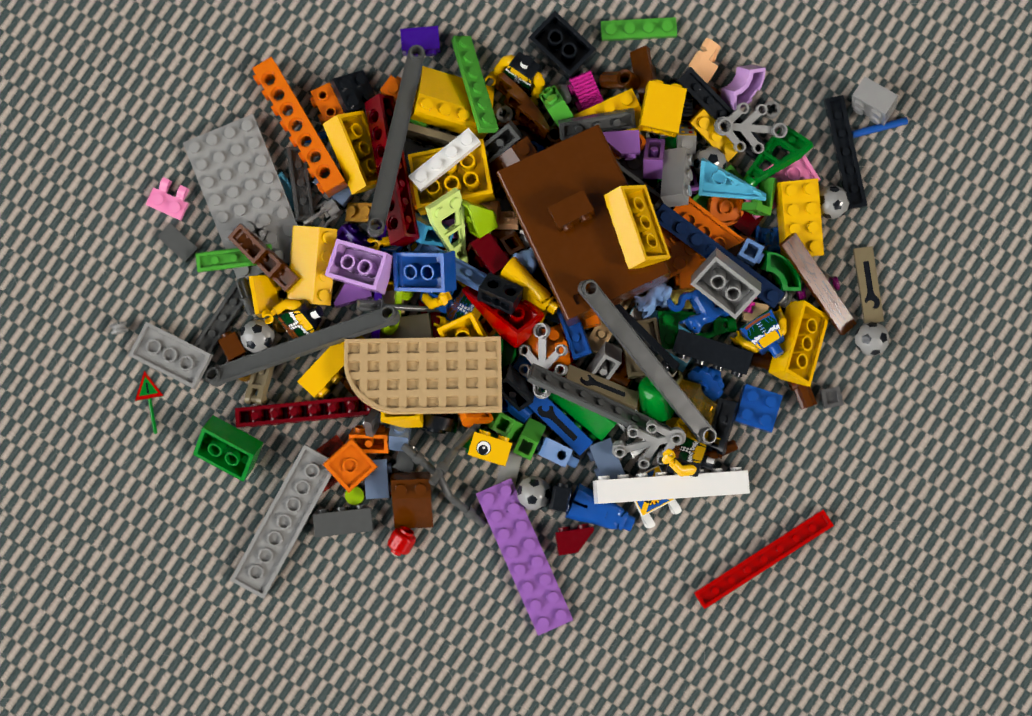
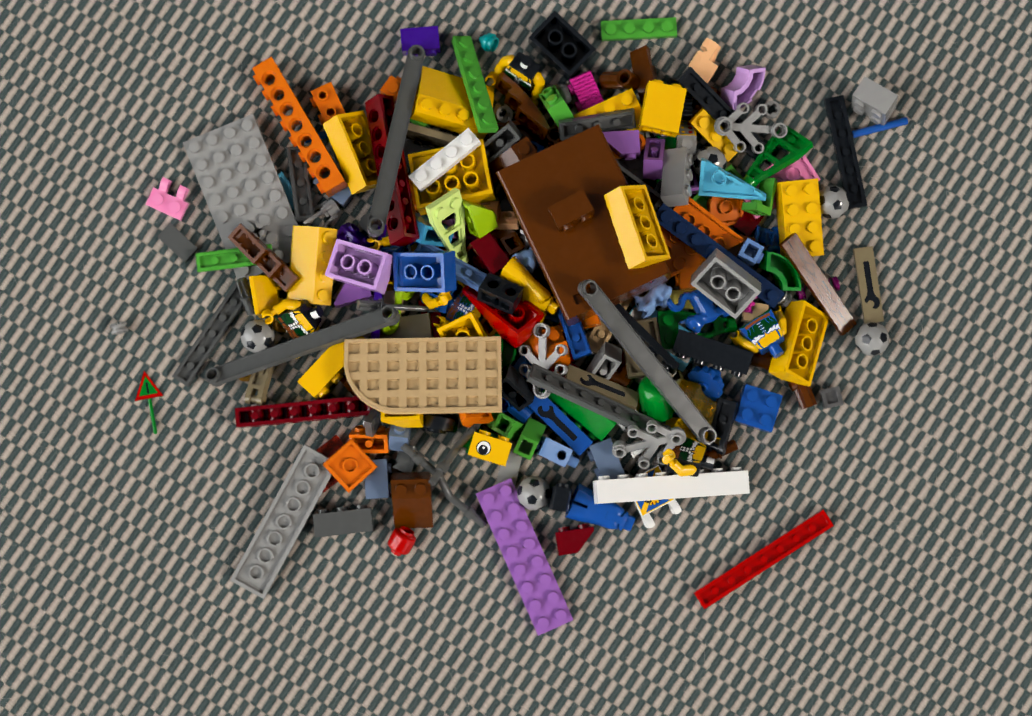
(170, 355): light grey plate -> none
(228, 448): green brick -> none
(232, 345): reddish brown brick -> none
(352, 91): black plate -> none
(355, 497): lime tile -> none
(358, 212): pearl gold plate -> none
(489, 42): none -> teal plate

